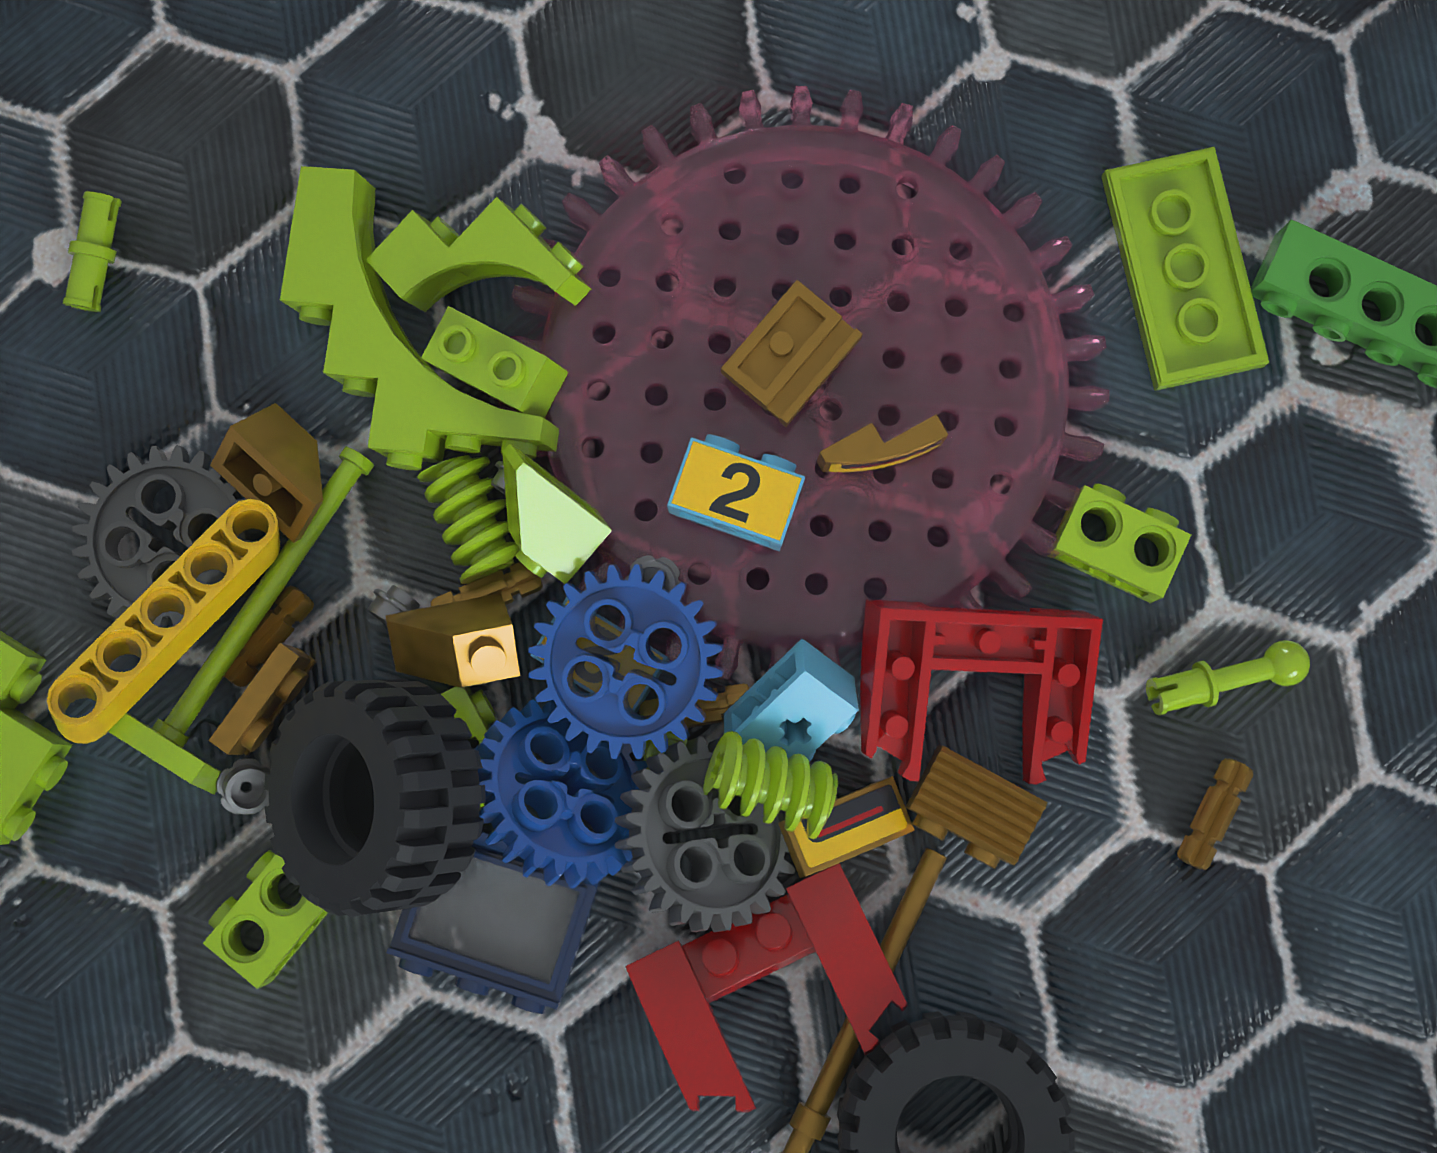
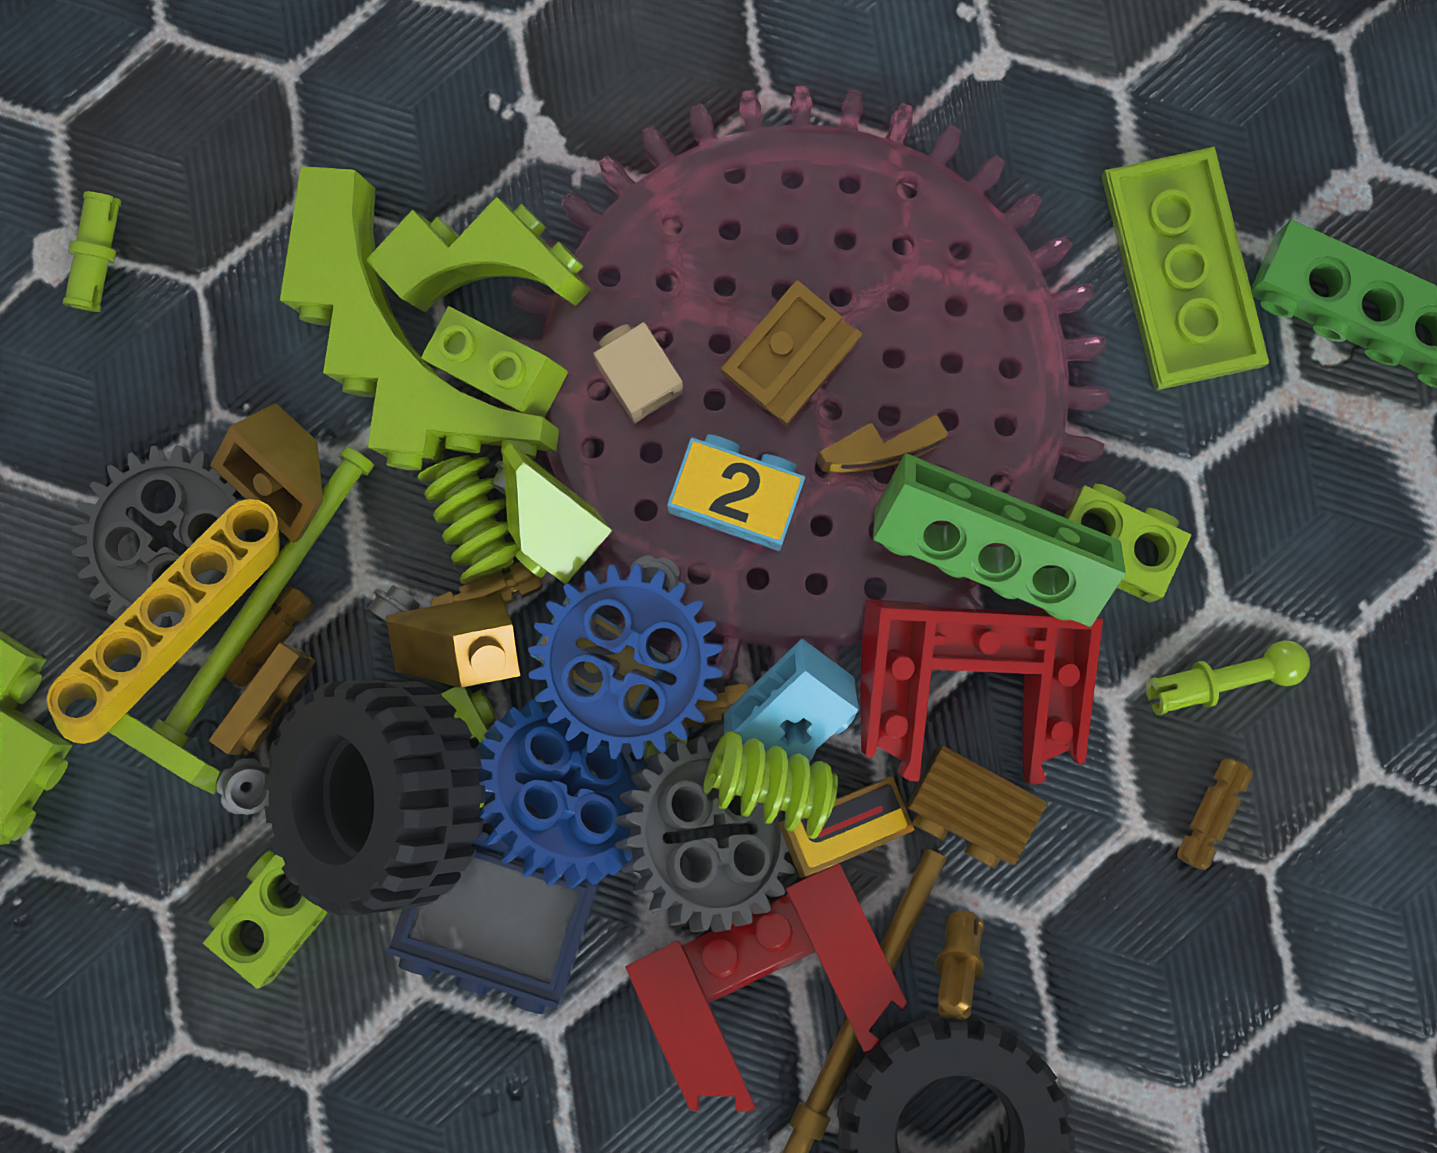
(637, 370): none -> tan brick
(922, 493): none -> bright green brick
(959, 964): none -> pearl gold axle

